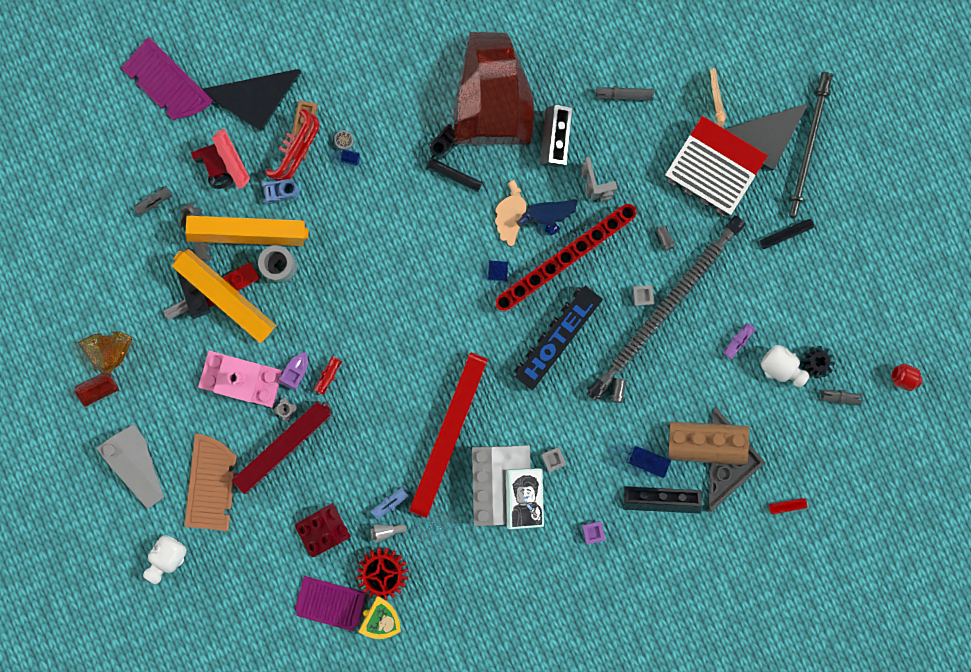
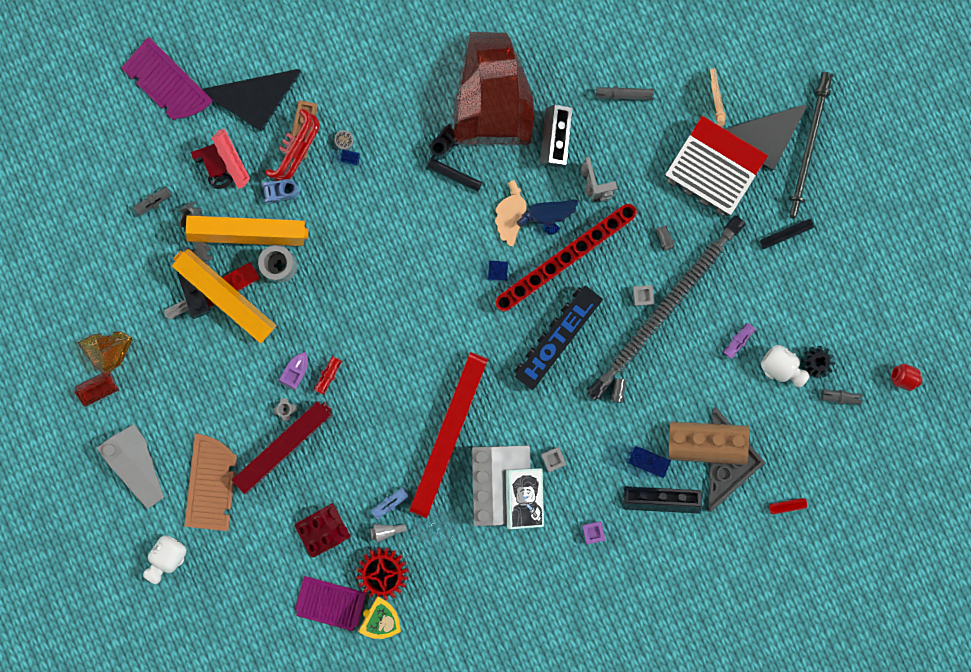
(240, 379): bright pink brick -> none

